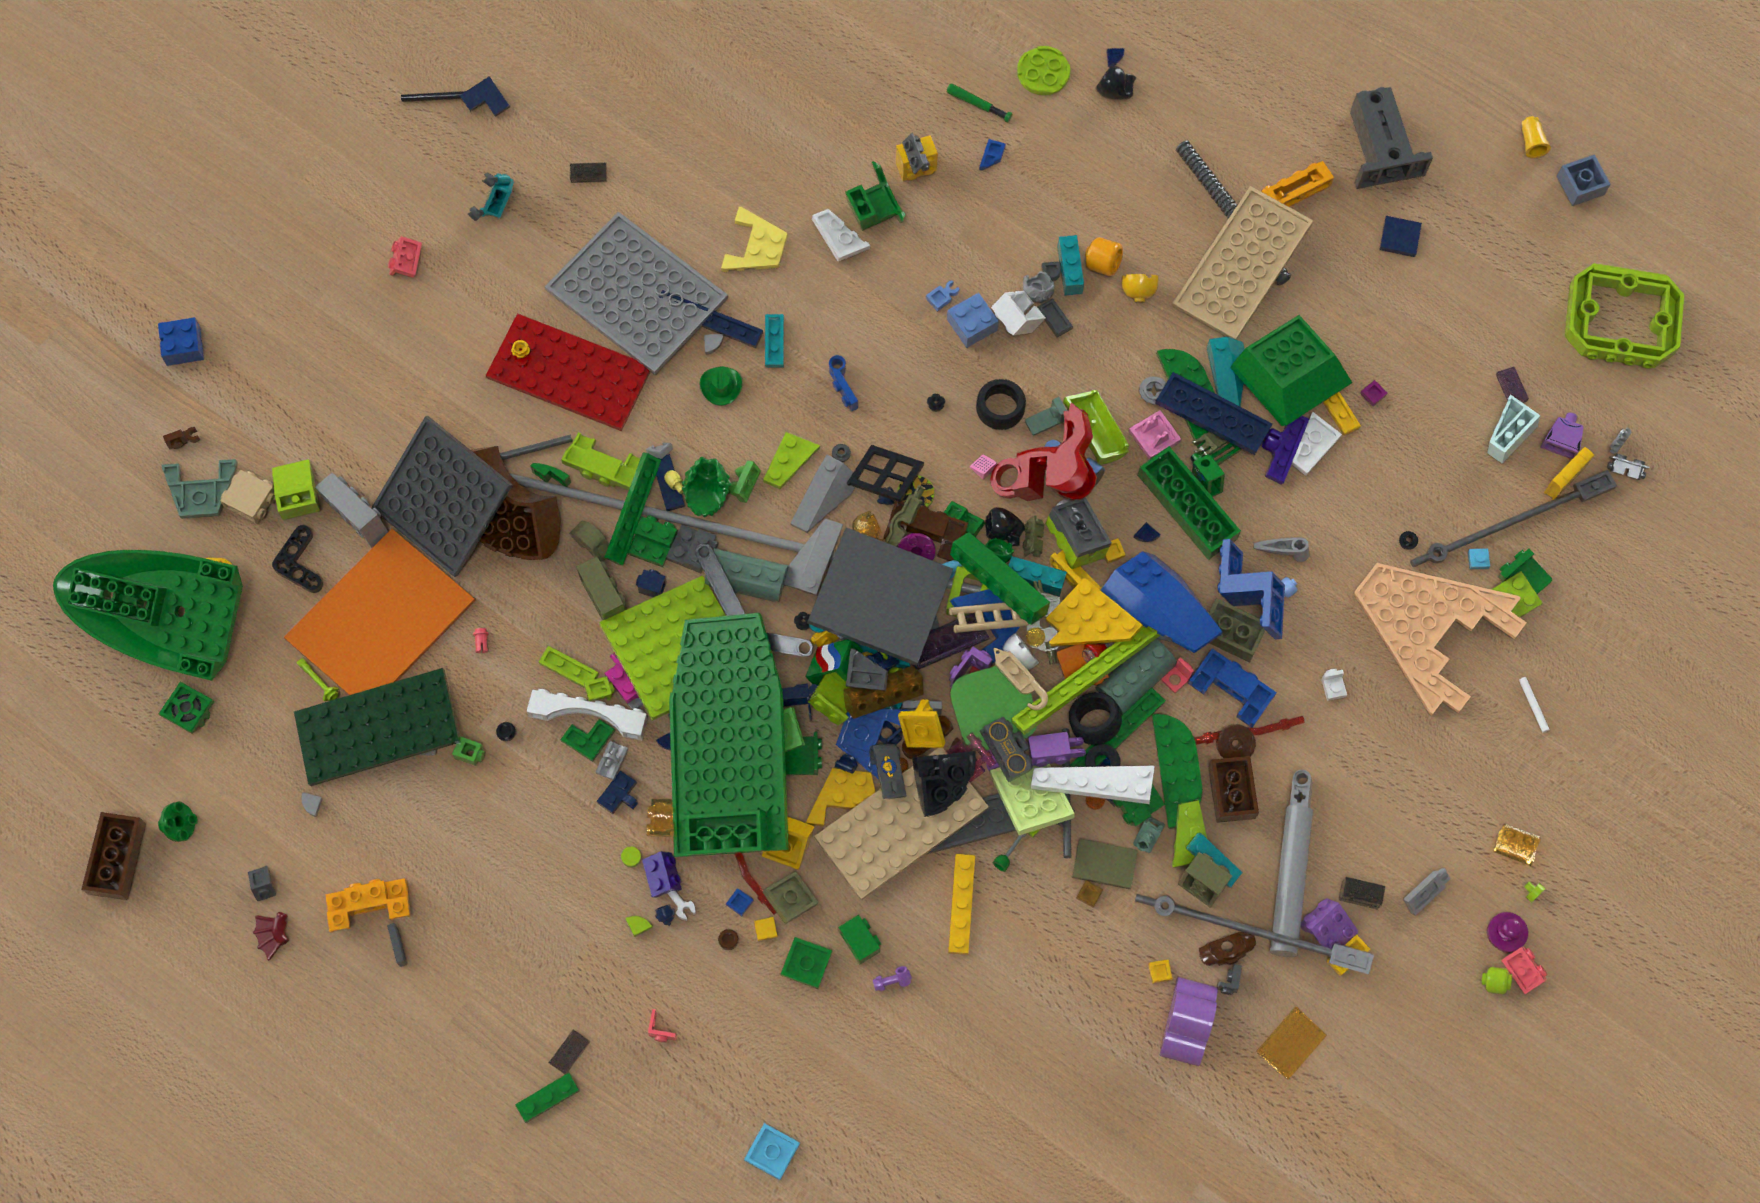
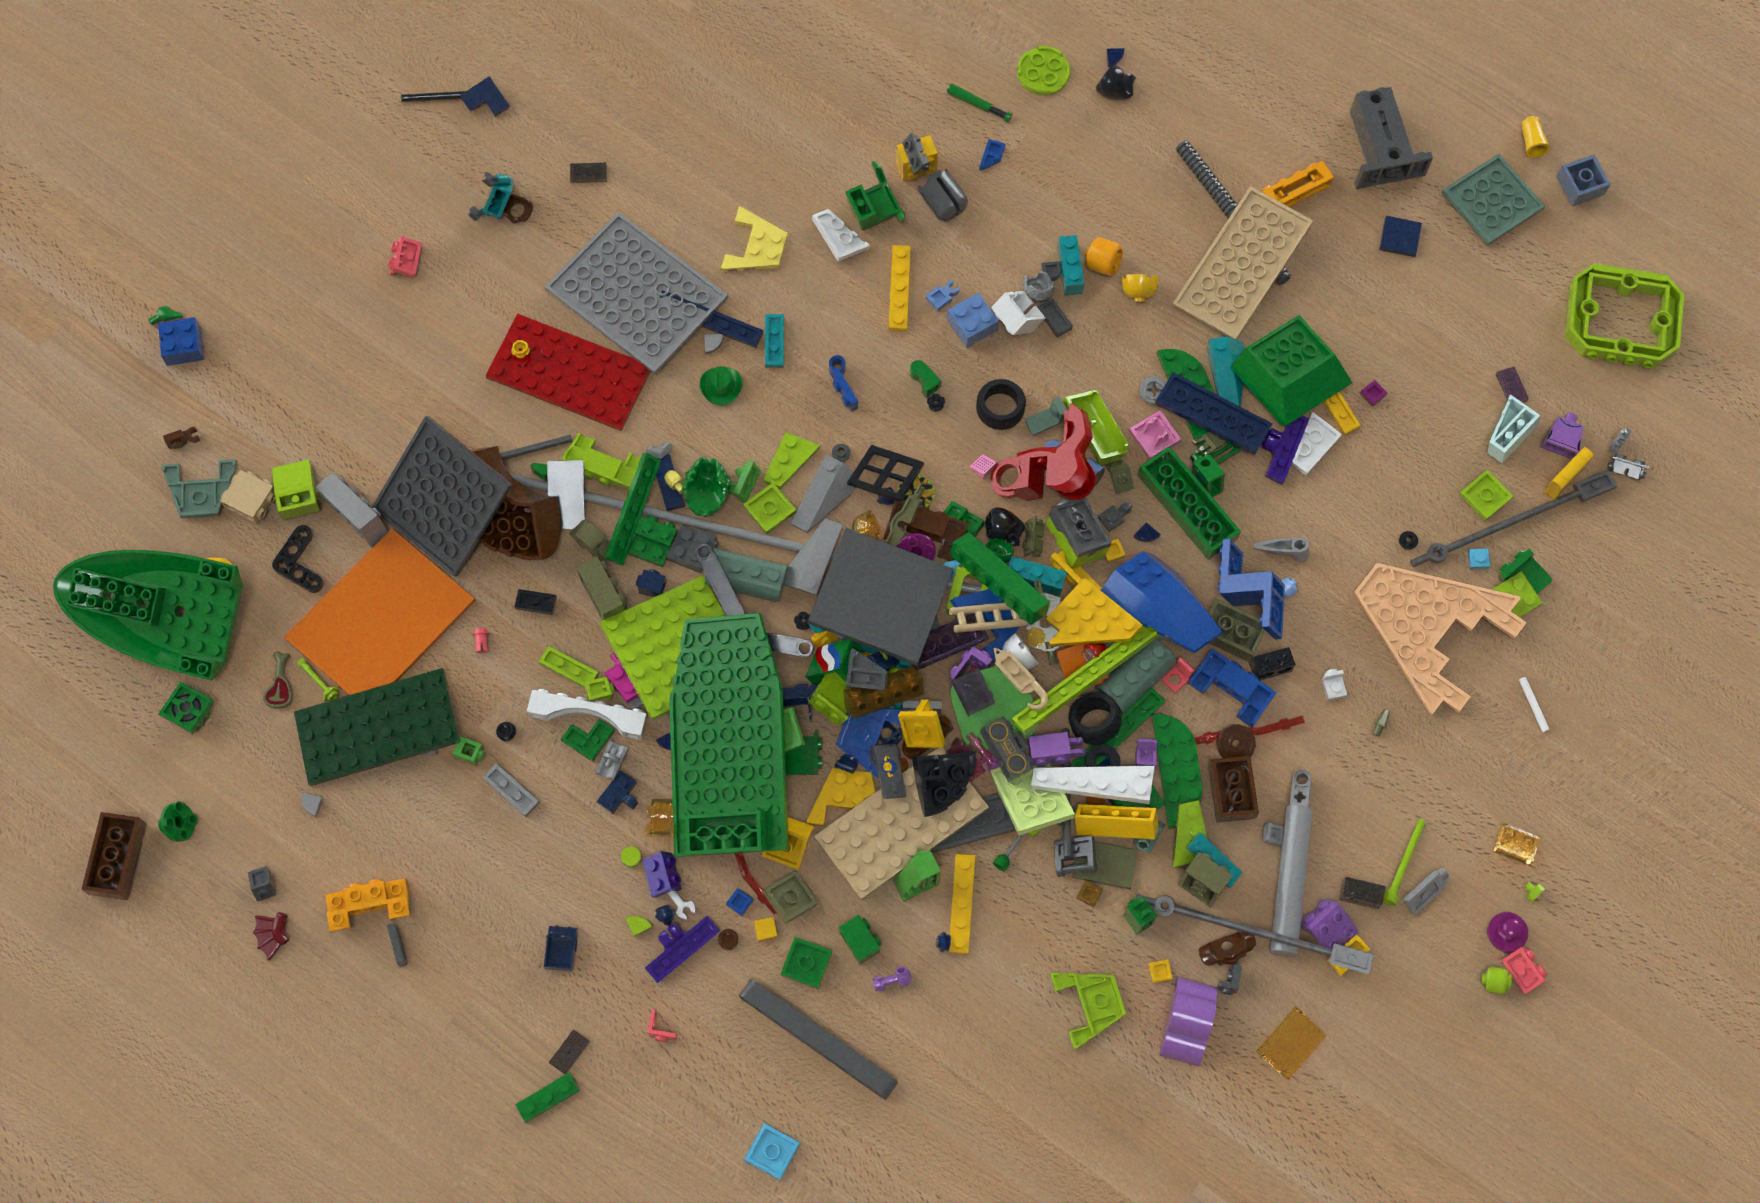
(165, 313): none -> green animal
(279, 694): none -> olive piece
(510, 790): none -> light grey plate
(528, 206): none -> reddish brown piece
(535, 602): none -> black plate
(560, 948): none -> dark blue piece
(567, 484): none -> window
(680, 947): none -> dark purple plate
(769, 508): none -> lime plate
(818, 1039): none -> dark grey beam
(899, 288): none -> yellow plate
(918, 875): none -> bright green wedge
(925, 376): none -> green leg
(943, 195): none -> dark grey cylinder
(943, 942): none -> clear blue plate
(973, 692): none -> clear purple bracket
(1080, 848): none -> dark grey plate
(1098, 999): none -> lime wing
(1114, 517): none -> dark grey plate
(1116, 821): none -> yellow brick
(1120, 476): none -> olive bracket
(1139, 914): none -> green hinge
(1146, 752): none -> medium lavender bracket
(1272, 664): none -> black brick
(1273, 834): none -> light grey tile
(1381, 722): none -> olive bar
(1391, 895): none -> lime piece
(1486, 495): none -> lime plate
(1493, 199): none -> sand green plate

